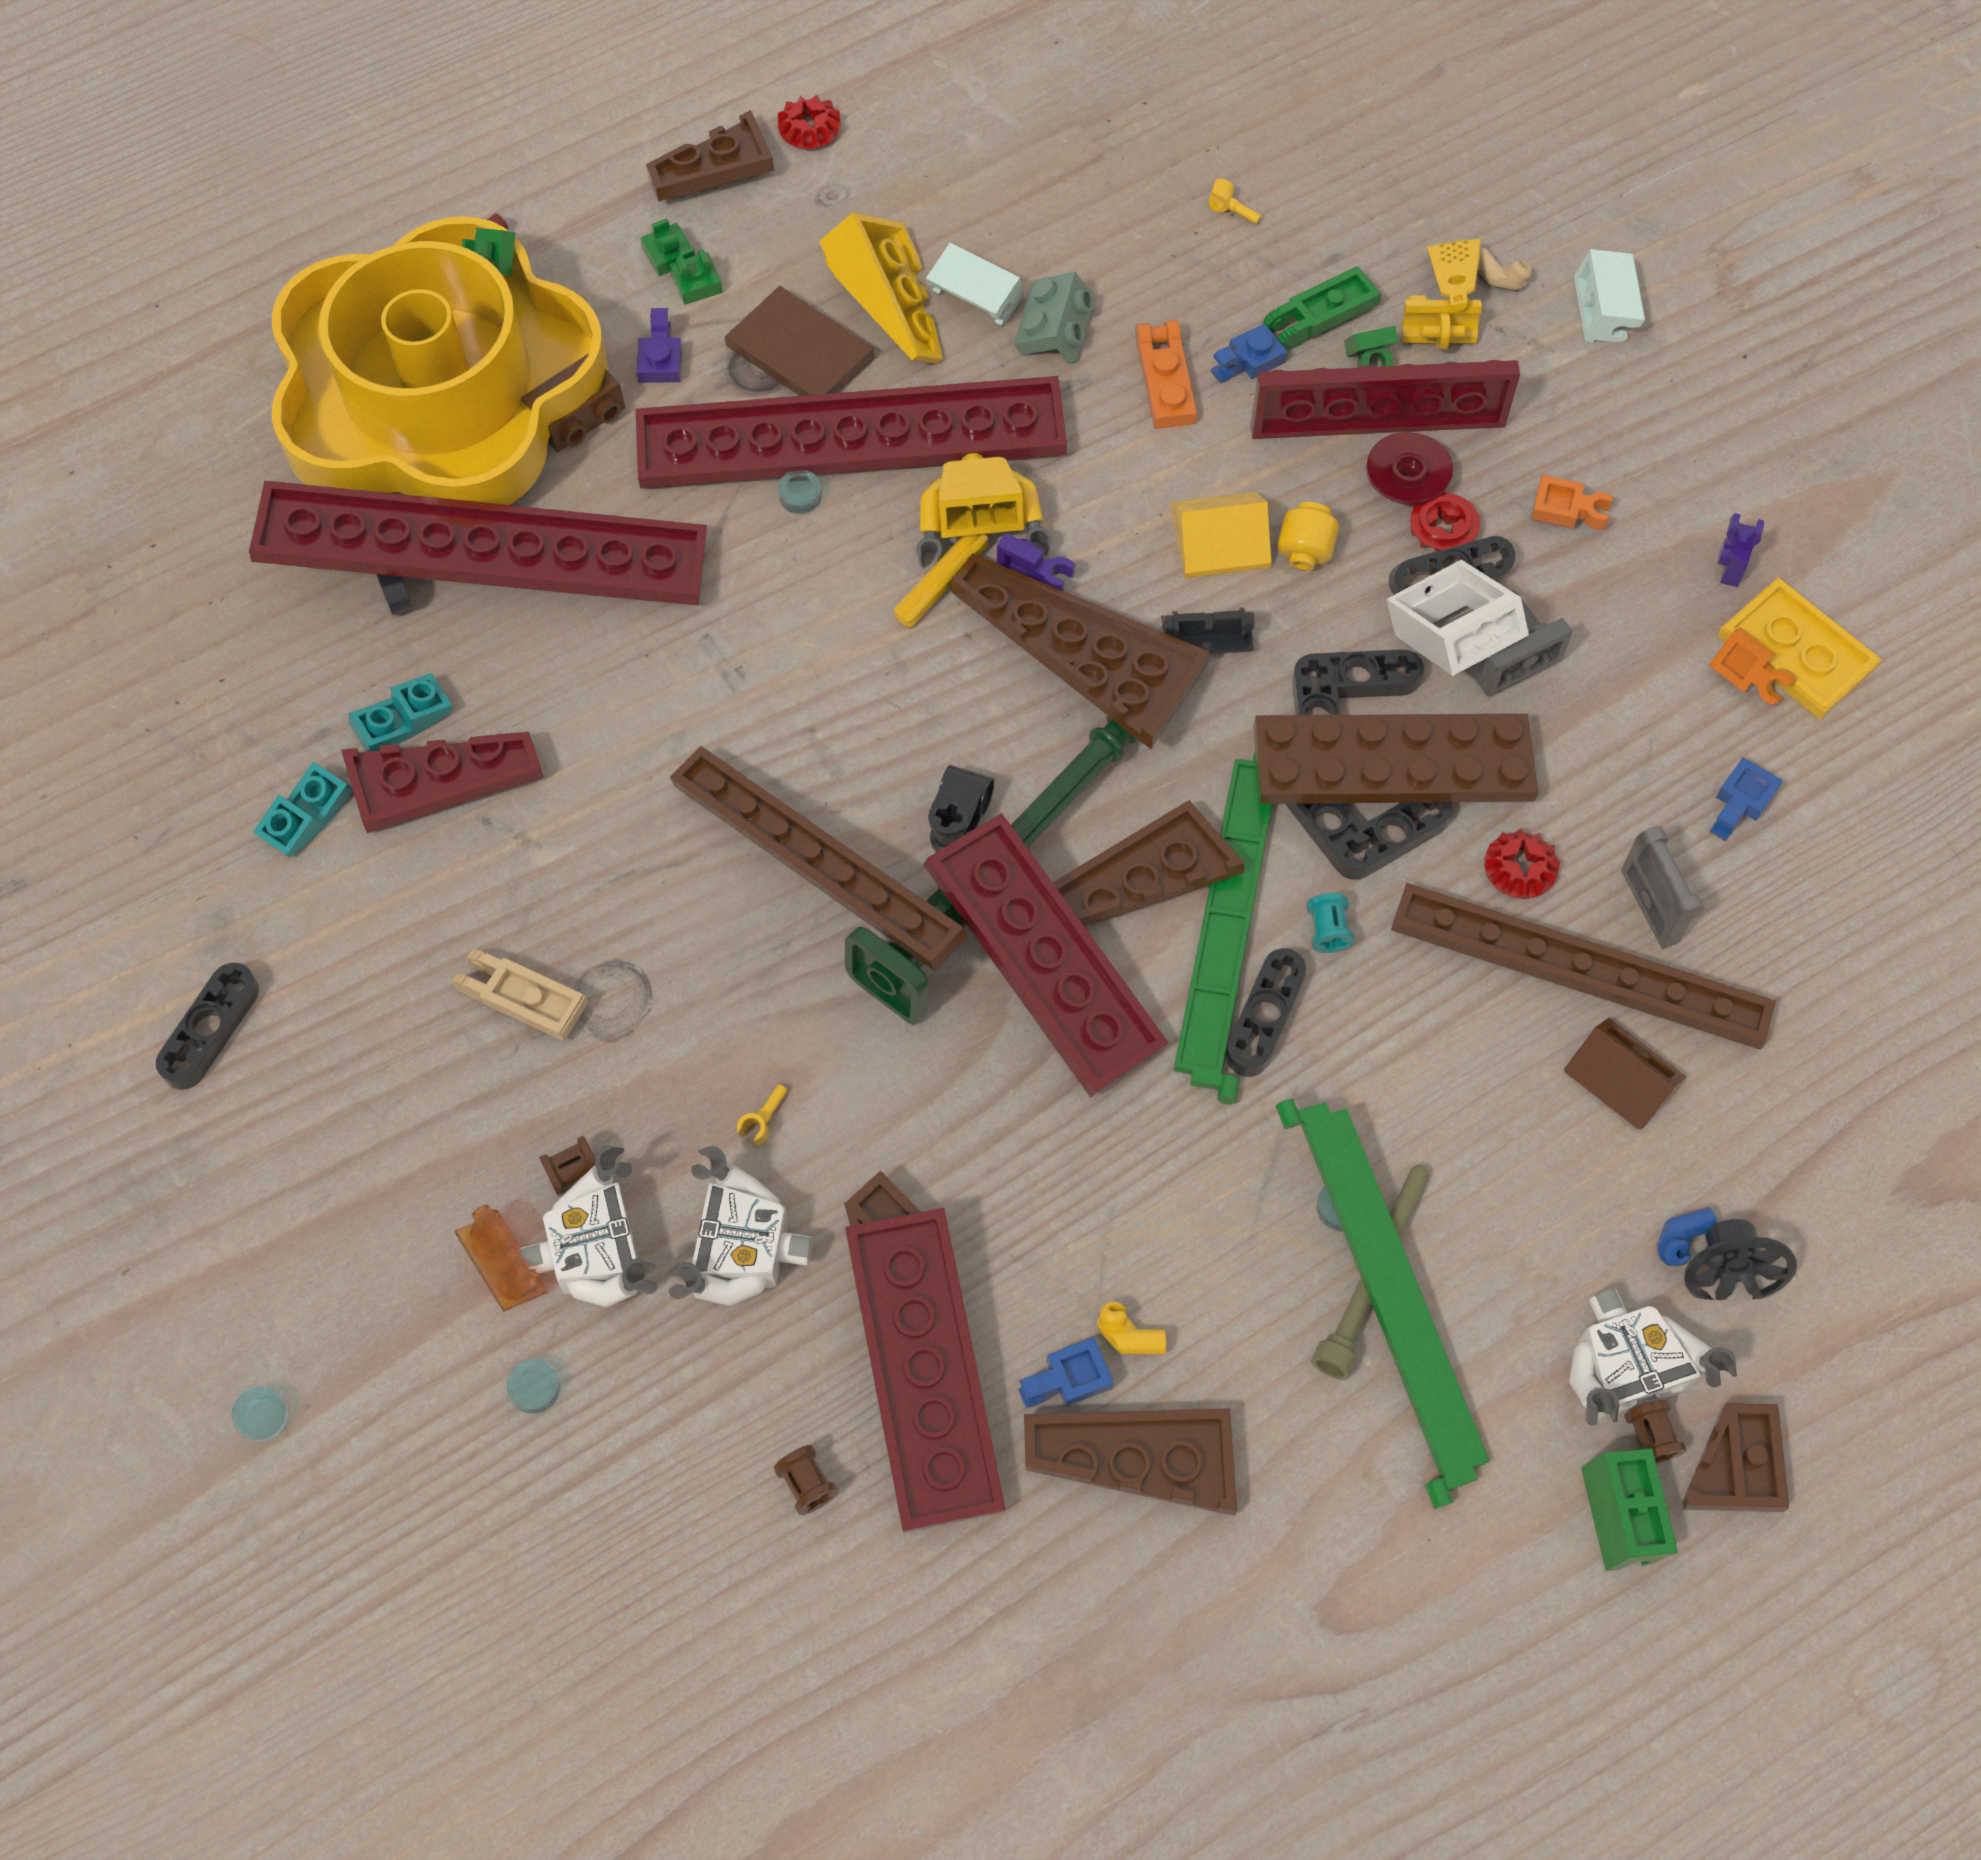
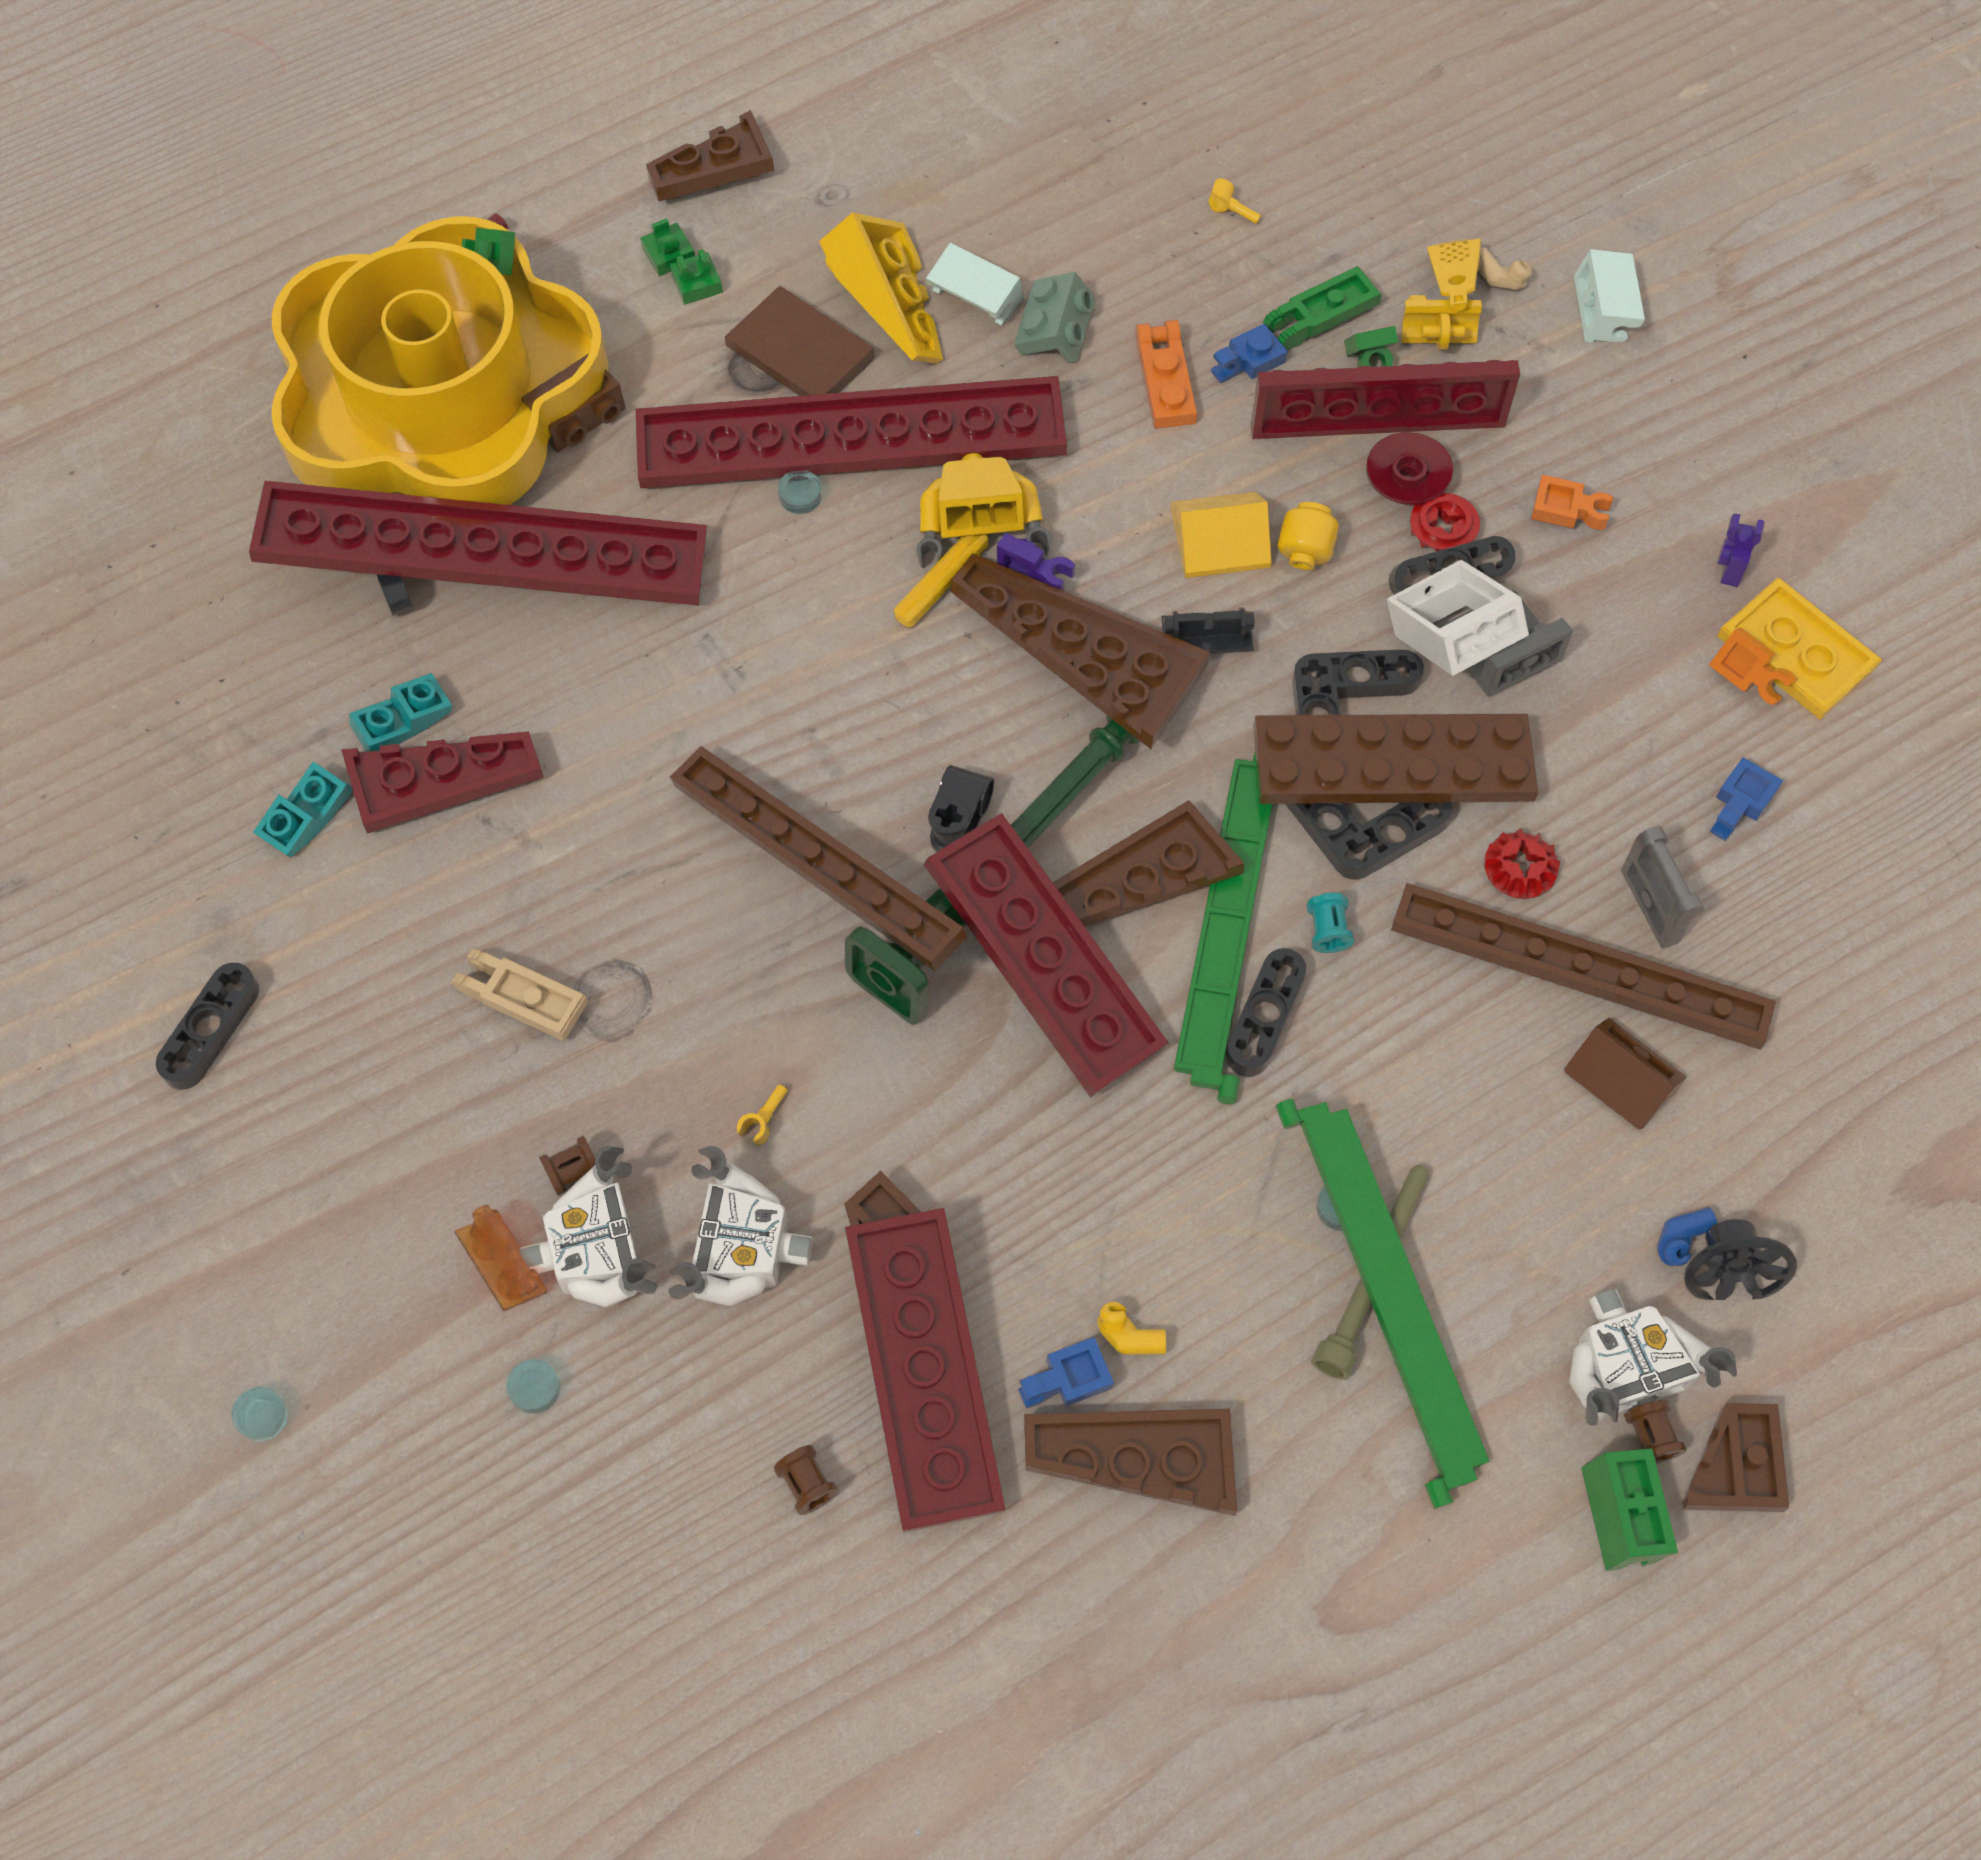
(659, 356): dark purple plate -> none
(799, 133): red gear -> none

